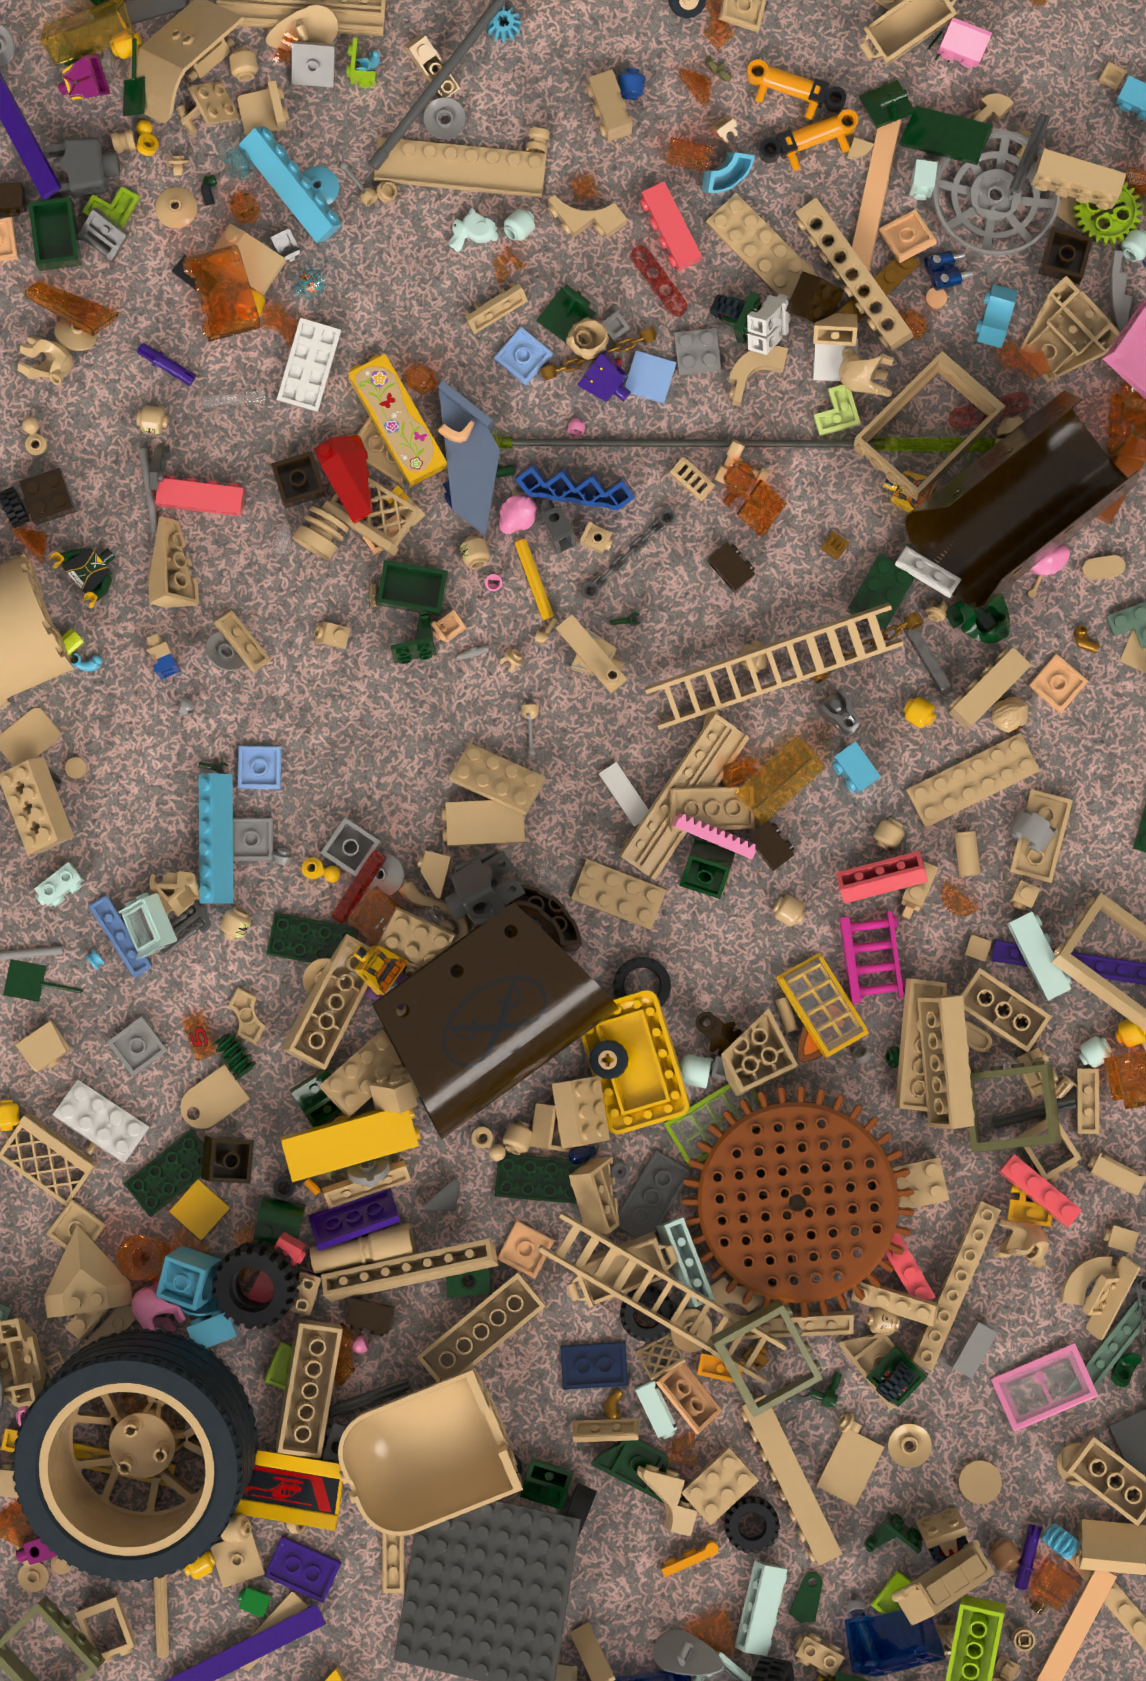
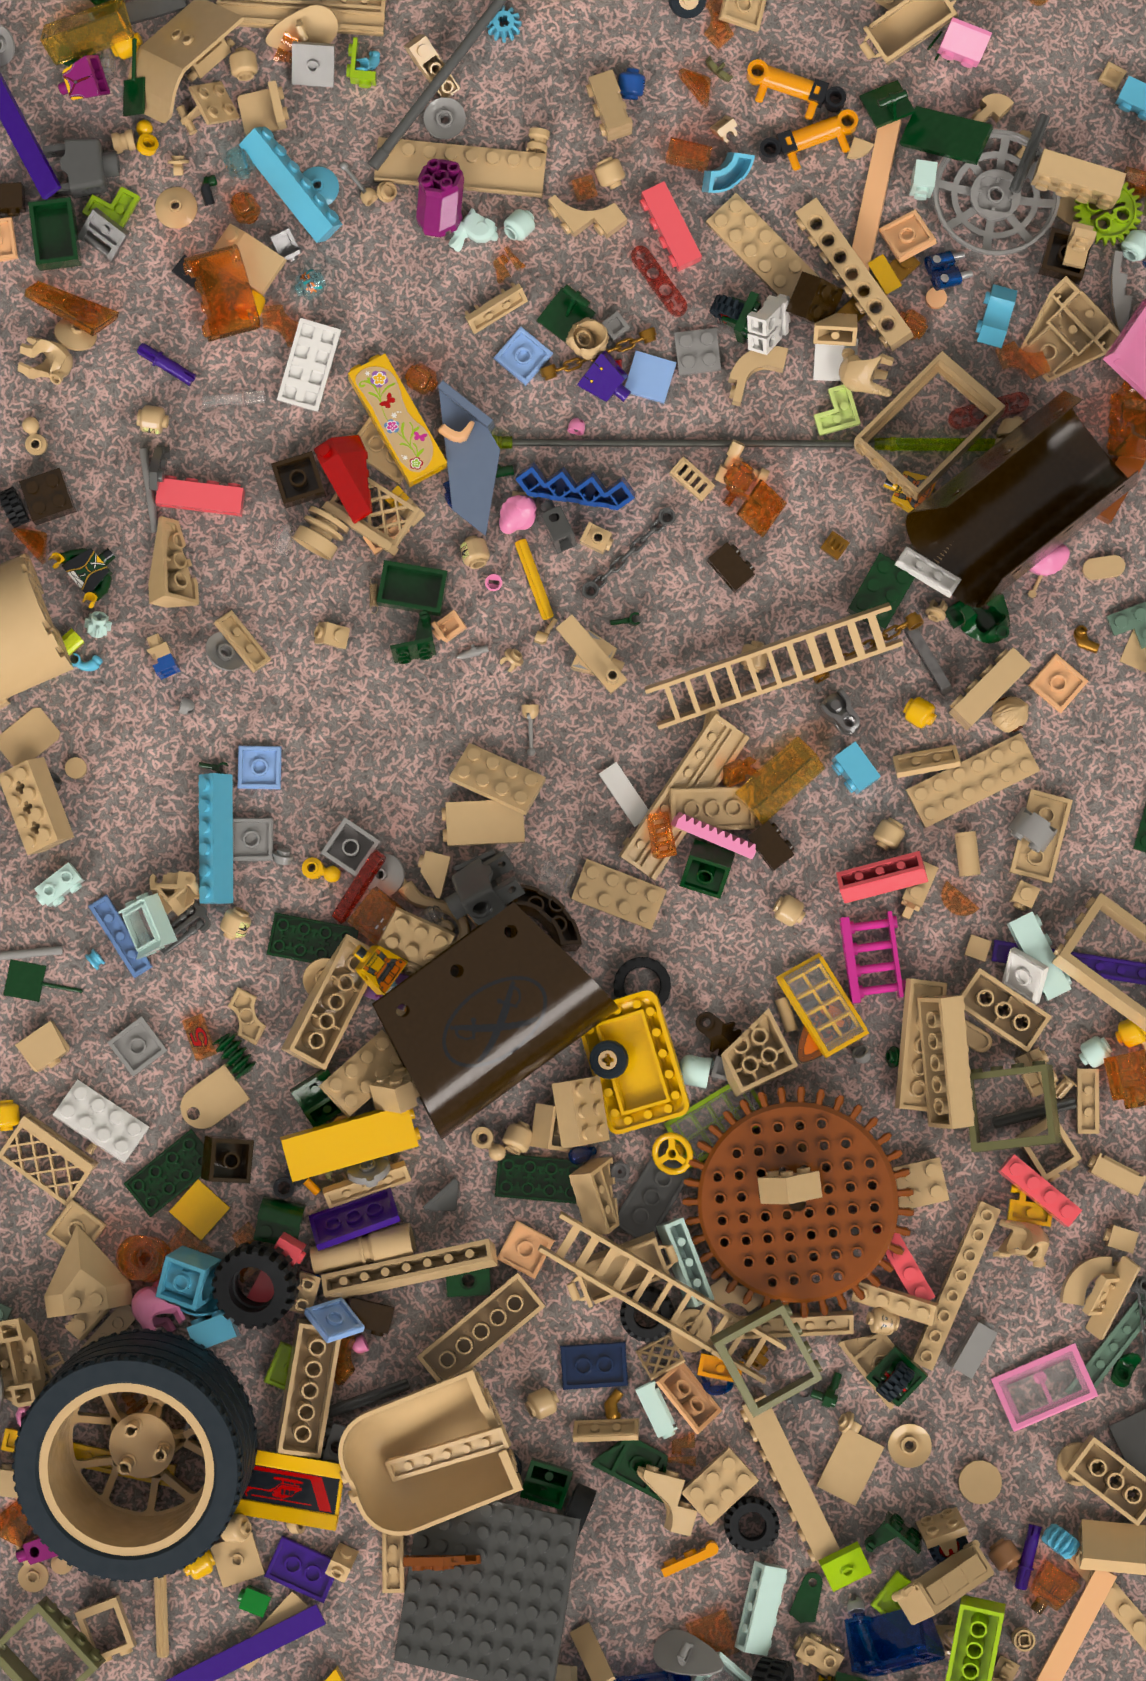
(97, 624): none -> light aqua gear
(334, 1320): none -> light blue tile
(341, 1562): none -> tan bracket
(438, 1562): none -> dark orange wing
(440, 197): none -> magenta brick
(448, 1453): none -> tan plate
(541, 1403): none -> tan head
(609, 172): none -> tan head
(670, 842): none -> clear orange slope
(677, 1147): none -> yellow piece
(717, 1389): none -> clear blue piece
(789, 1186): none -> tan brick
(845, 1566): none -> lime plate
(884, 274): none -> yellow sticker
(926, 761): none -> tan plate
(1025, 975): none -> white tile
(1078, 244): none -> tan bracket

